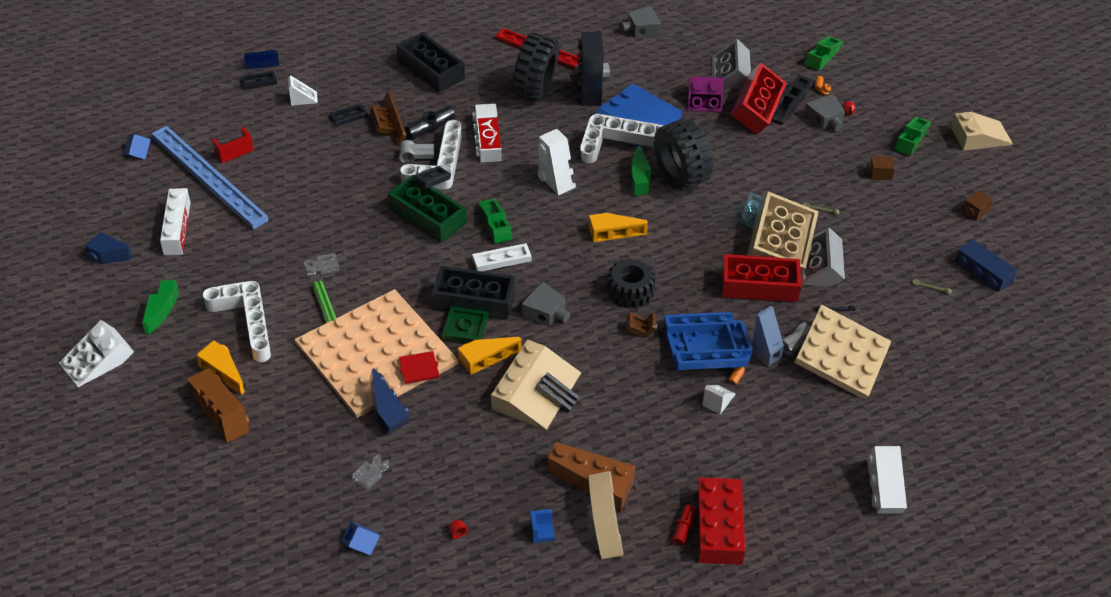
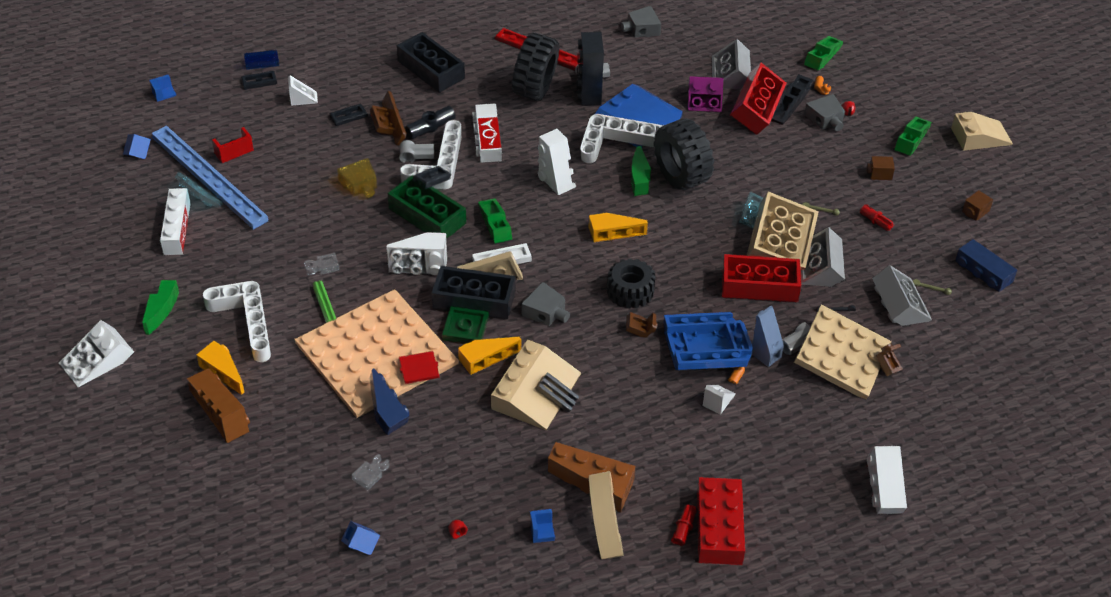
(107, 249): dark blue slope -> none
(162, 88): none -> blue panel
(198, 191): none -> clear light blue wing
(358, 178): none -> clear yellow torso
(418, 254): none -> white slope
(500, 264): none -> tan wing
(876, 217): none -> red axle
(888, 360): none -> reddish brown bracket
(900, 297): none -> light grey slope

